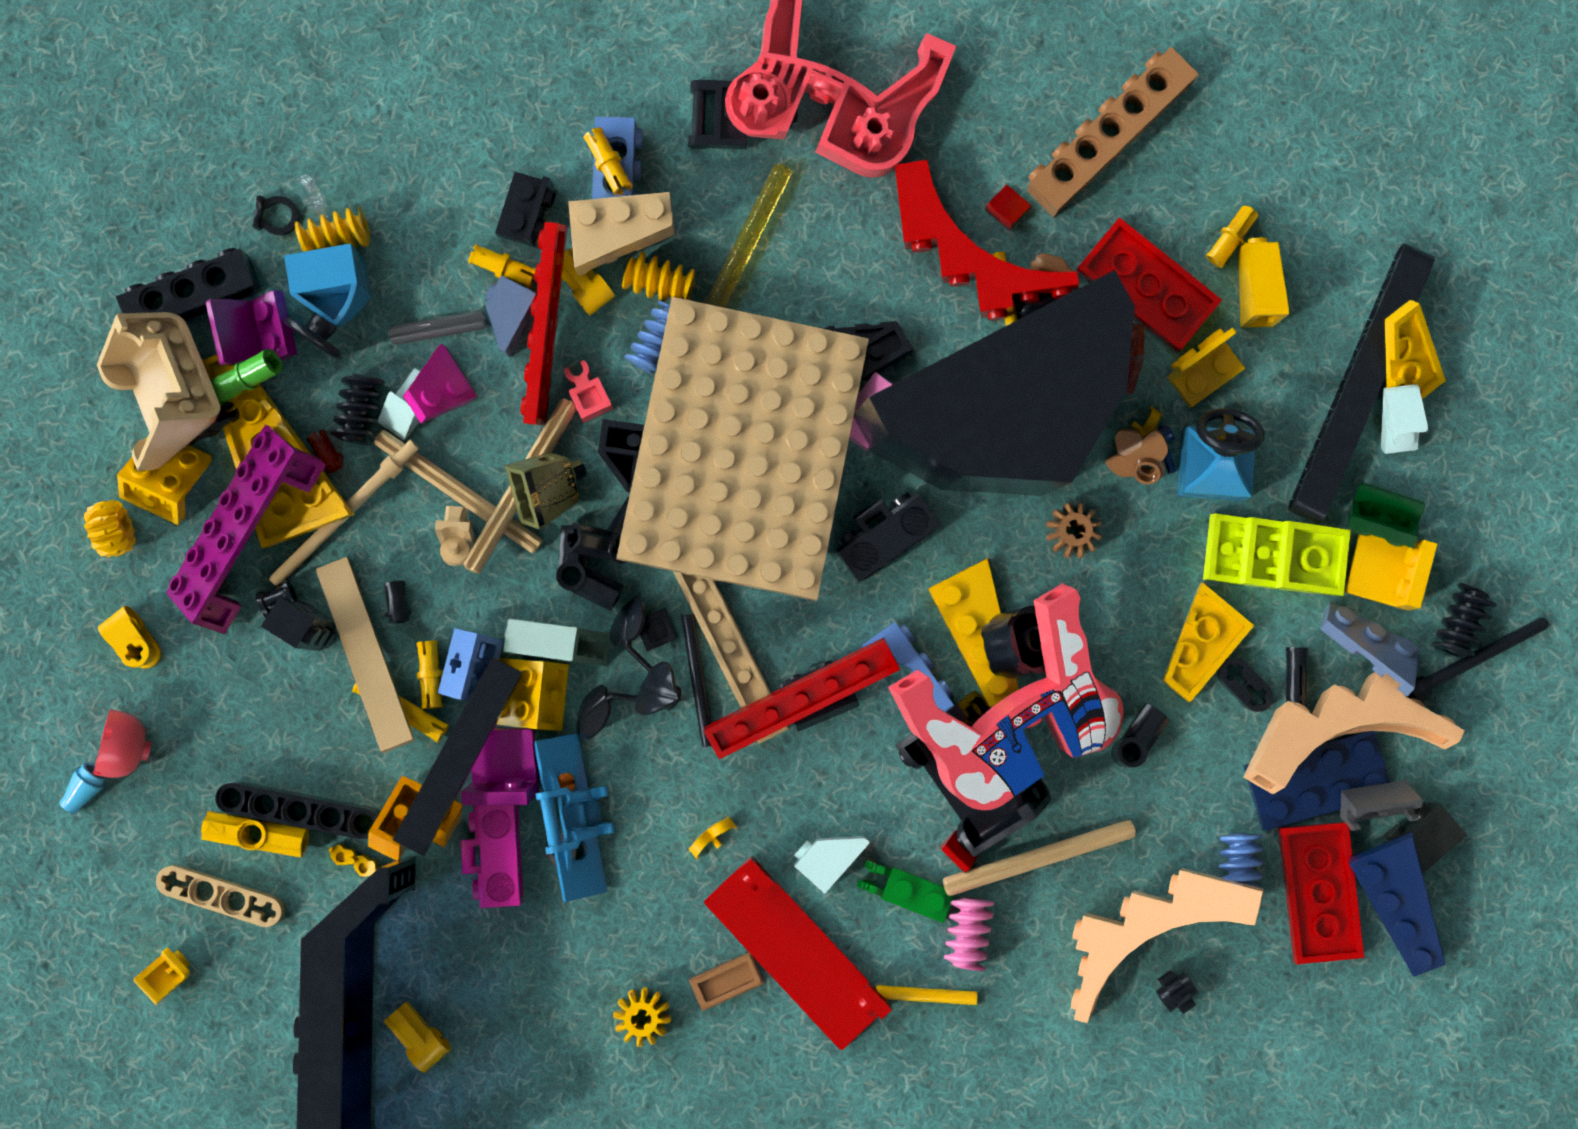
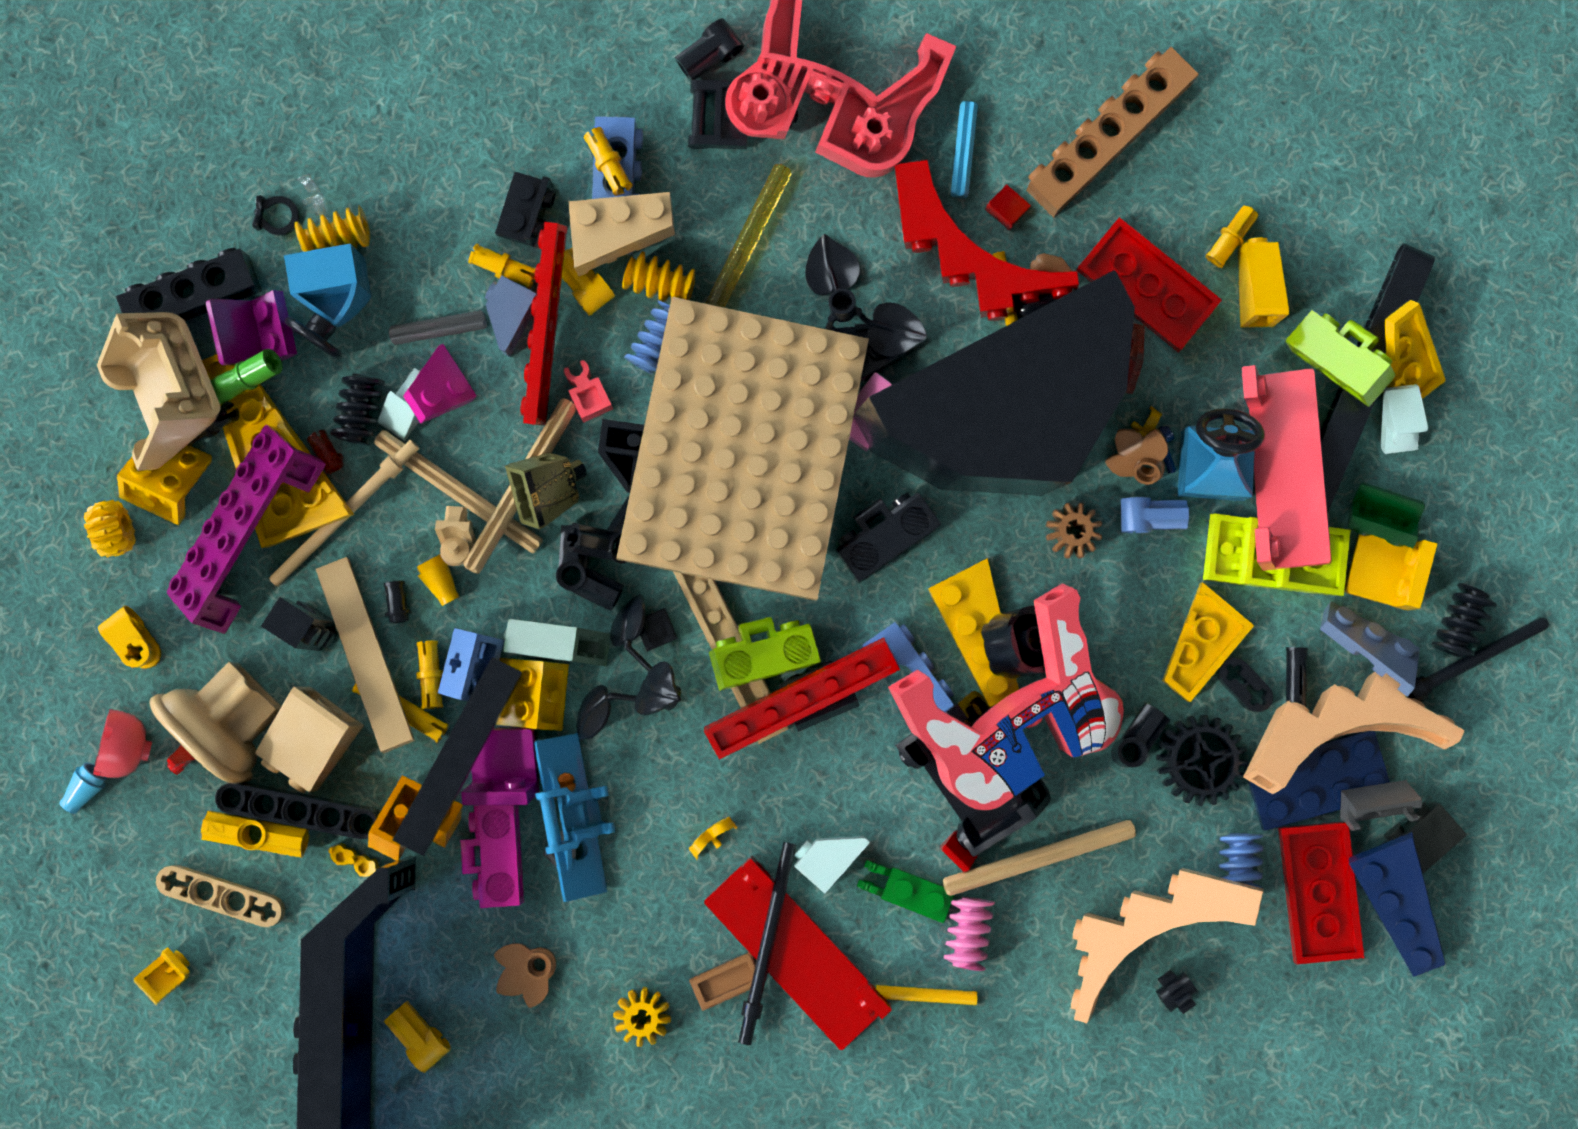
(217, 723): none -> tan piece
(265, 600): black bush -> none
(307, 739): none -> tan slope
(438, 579): none -> yellow cone
(521, 975): none -> medium nougat plate
(697, 675): black bar -> none
(714, 46): none -> black piece
(750, 661): none -> lime piece
(752, 1007): none -> black bar
(836, 269): none -> black plant
(964, 149): none -> medium azure axle
(1144, 515): none -> medium blue piece
(1204, 372): yellow bracket -> none
(1207, 775): none -> black gear
(1288, 470): none -> coral bracket
(1349, 366): none -> piece

